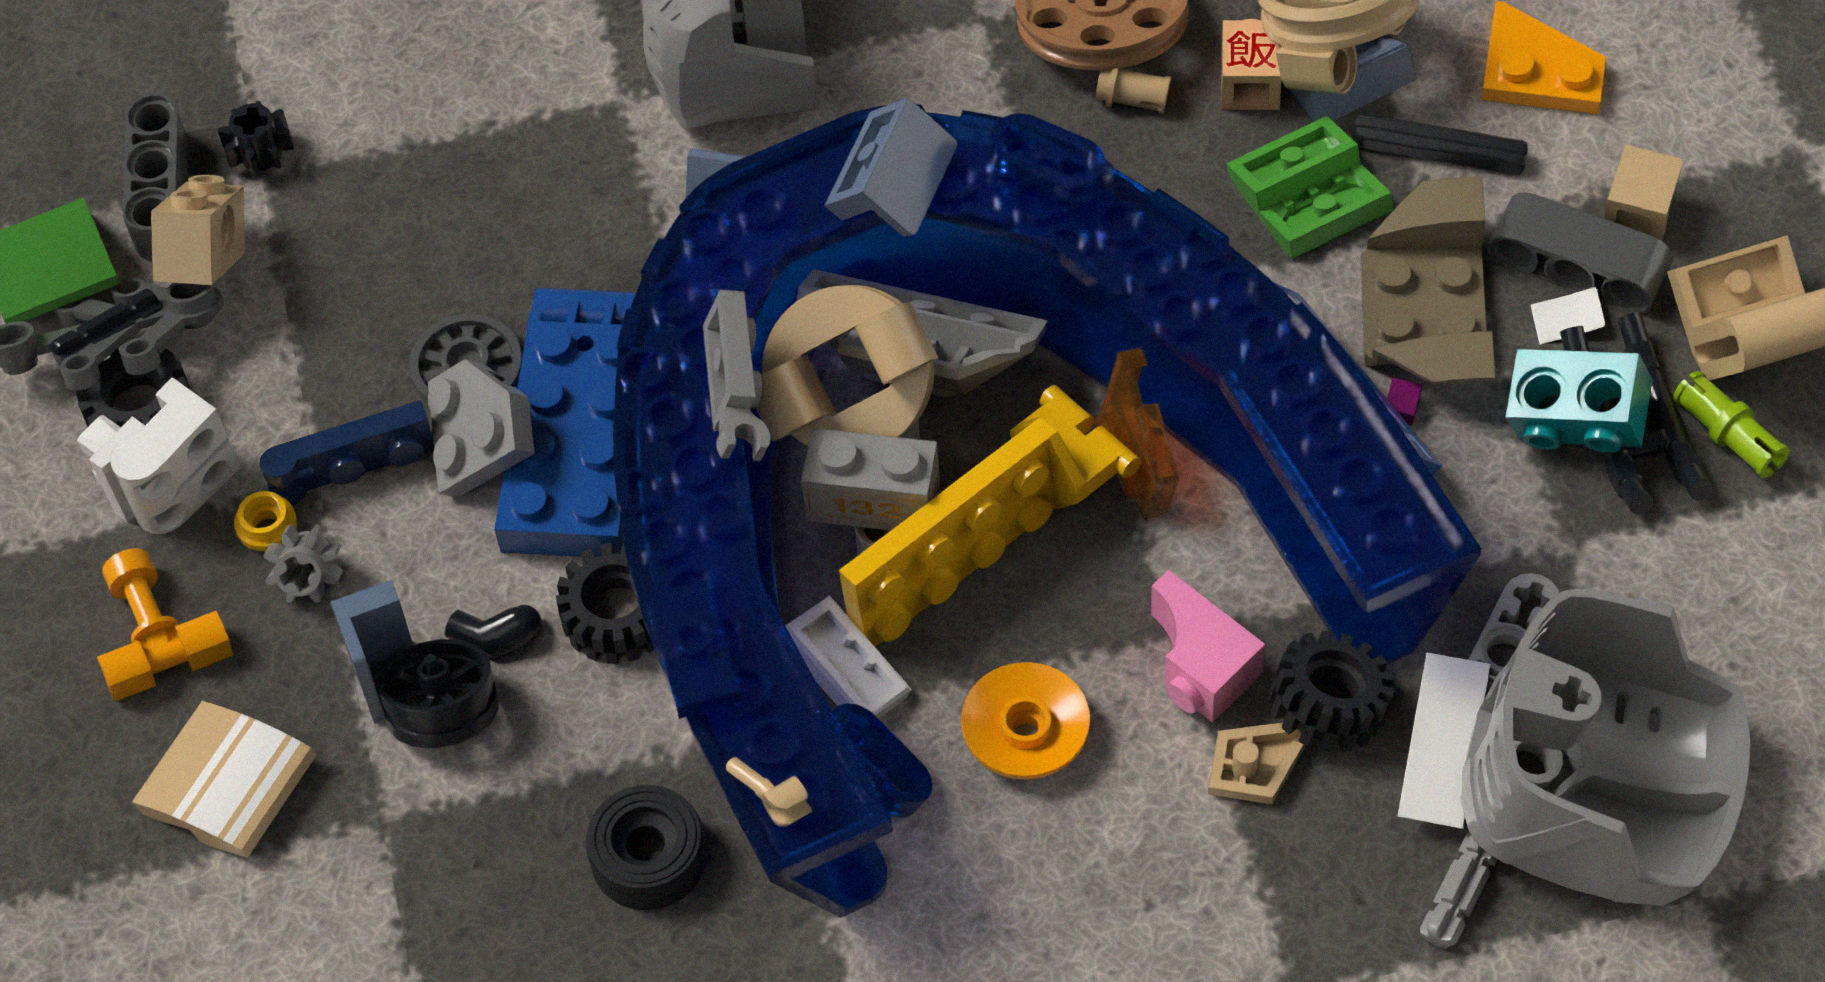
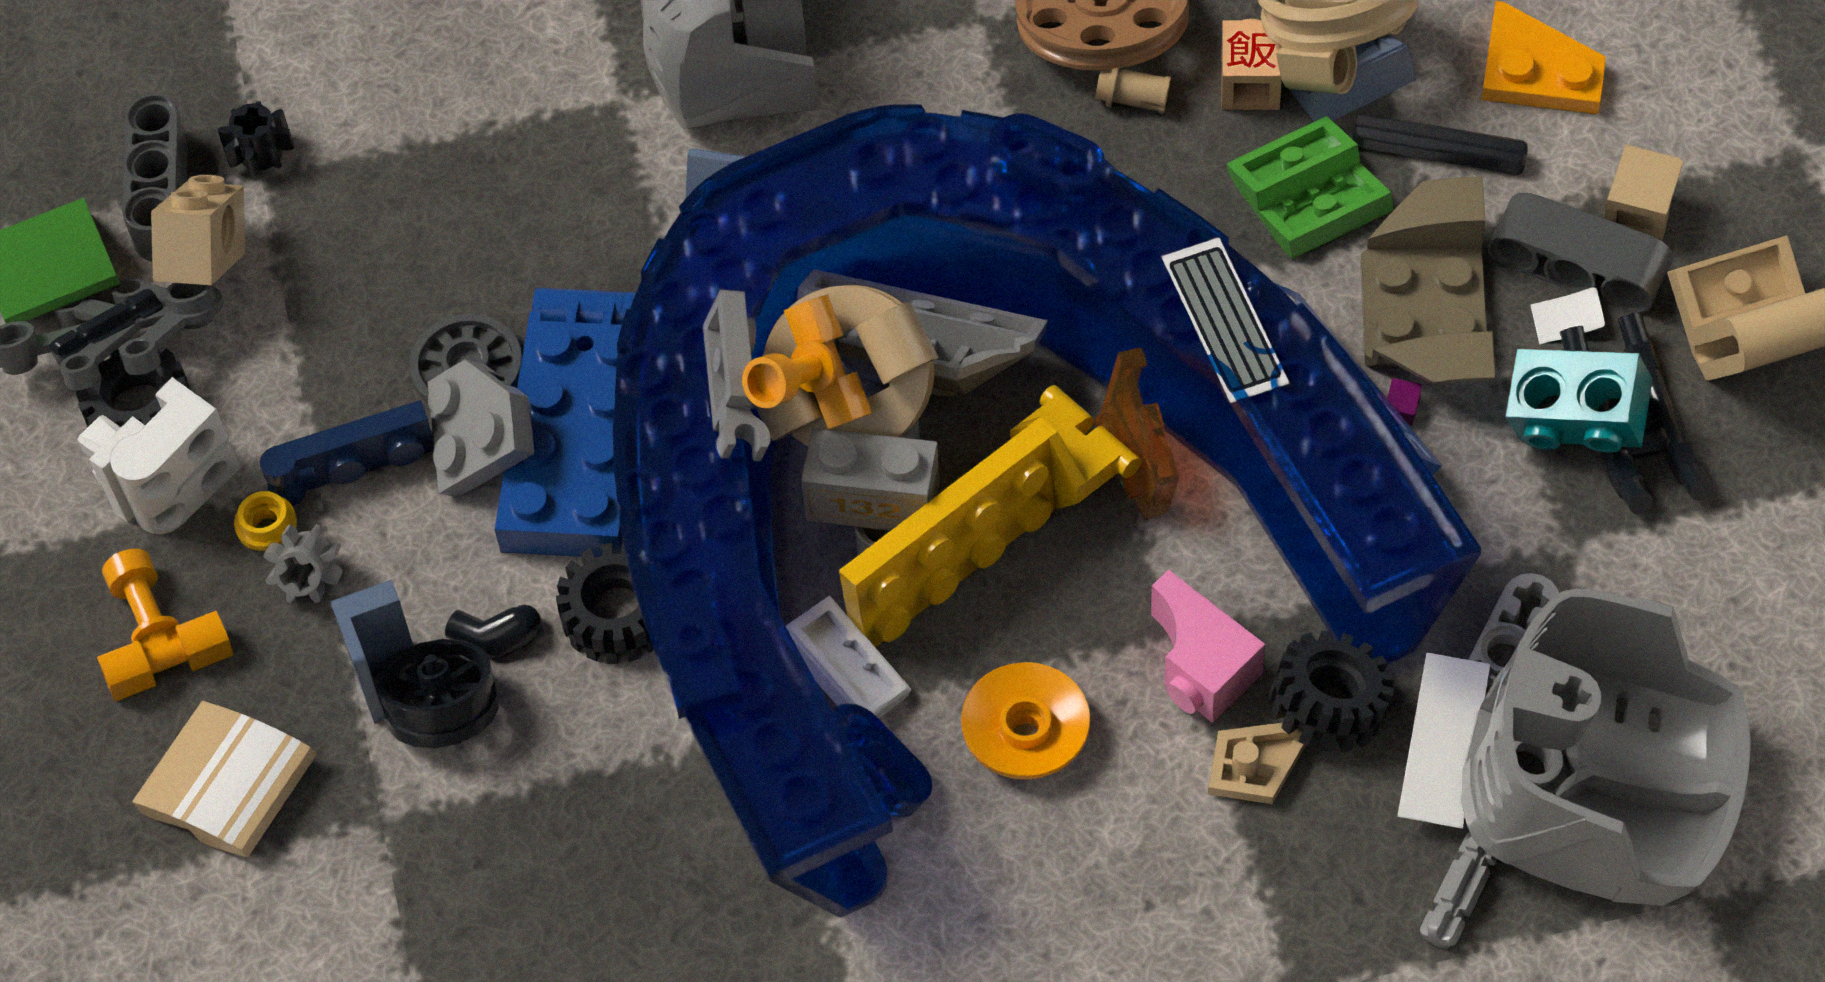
(646, 812): black tyre -> none
(783, 802): tan hand -> none
(812, 366): none -> light orange bar
(893, 167): sand blue panel -> none
(1223, 314): none -> sticker
(1731, 424): lime pin -> none

